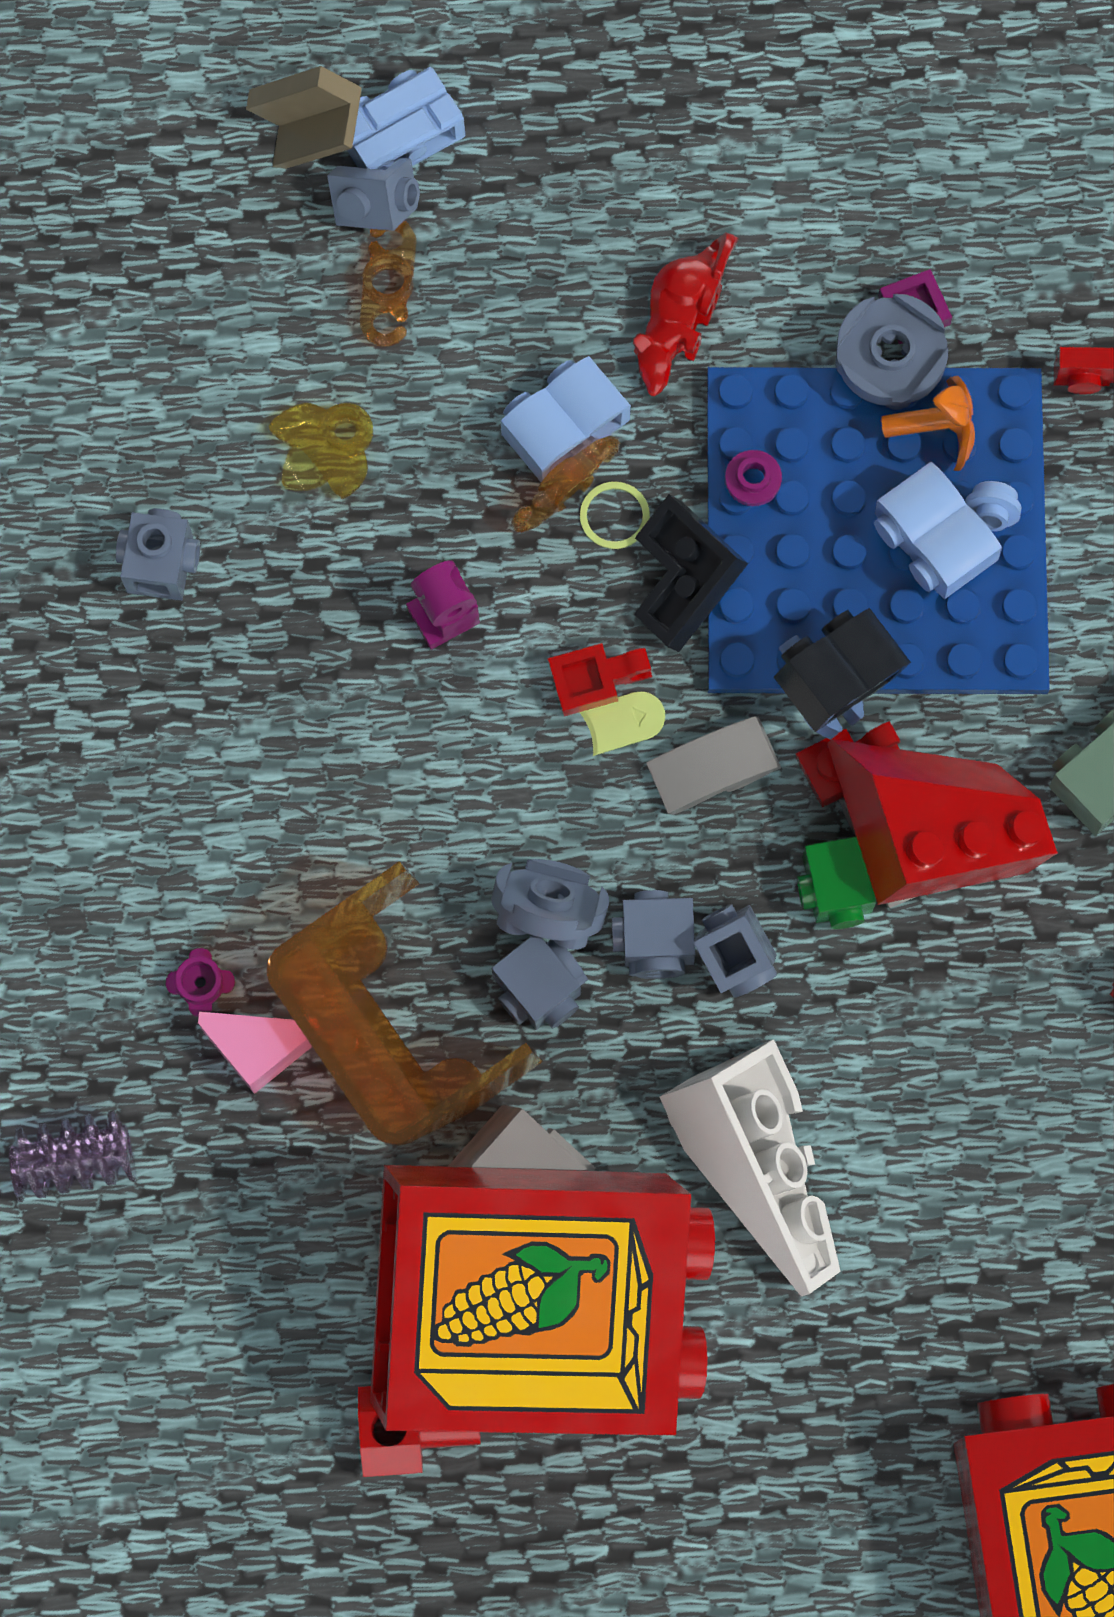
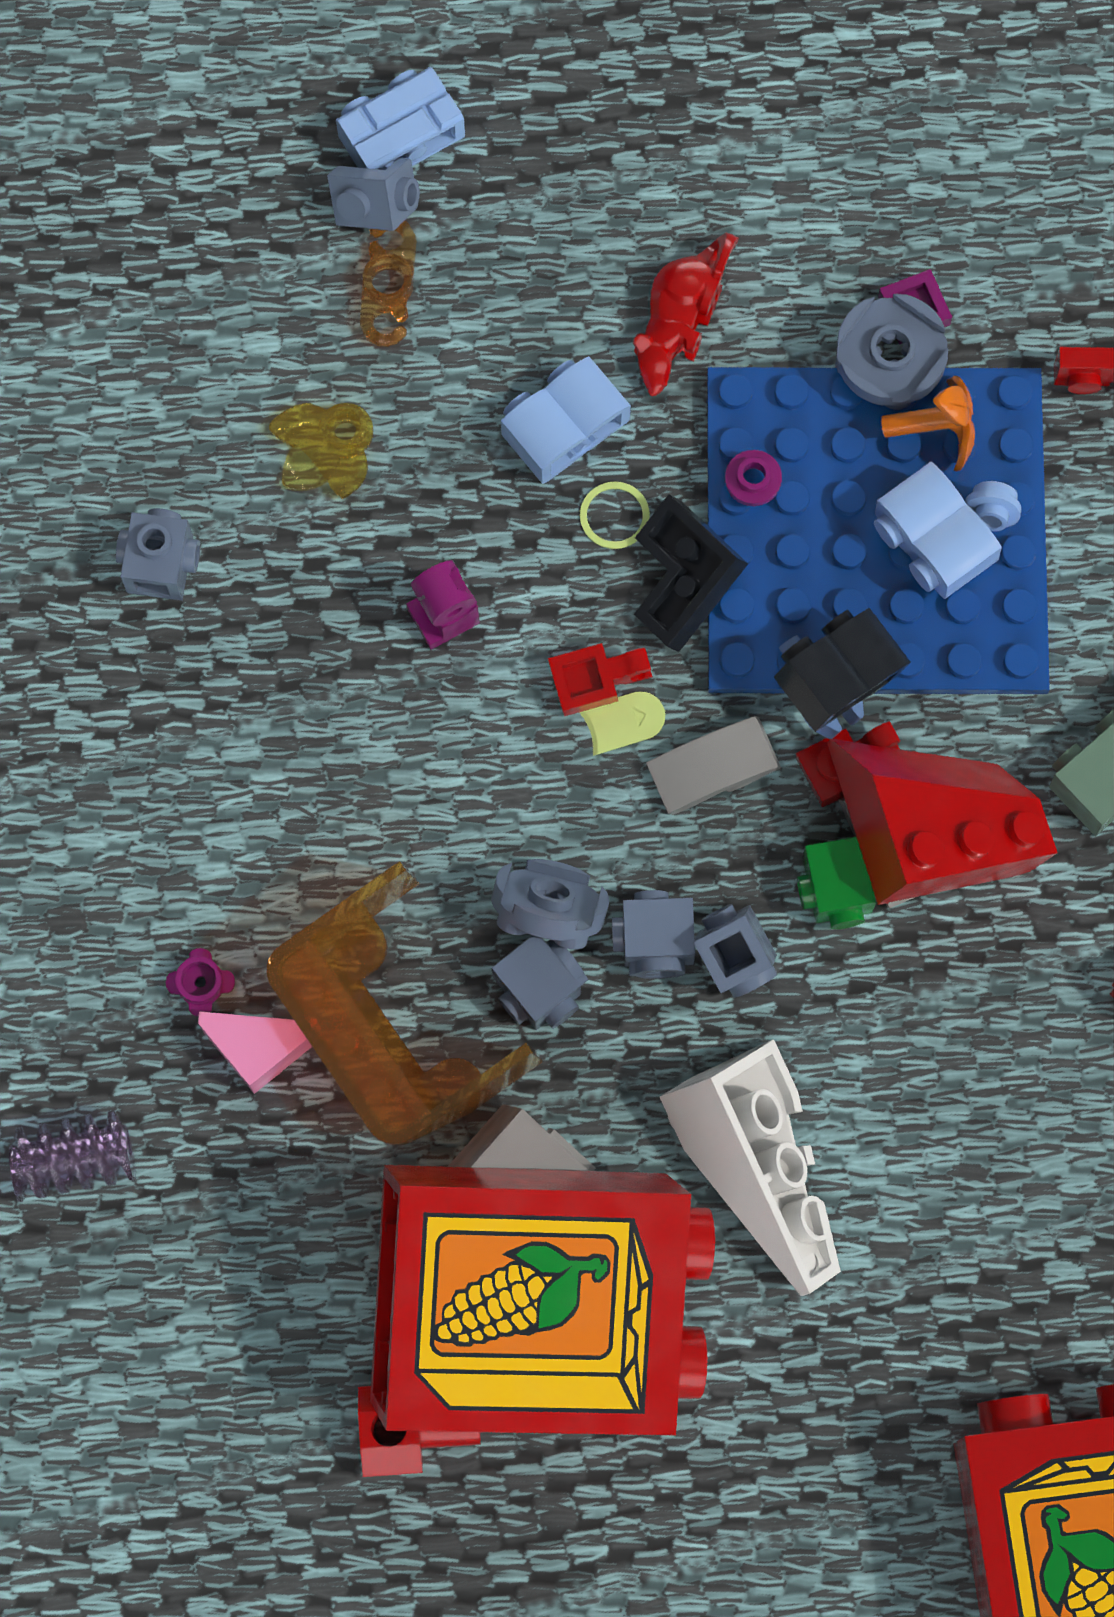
(313, 114): dark tan panel -> none
(565, 481): clear orange piece -> none

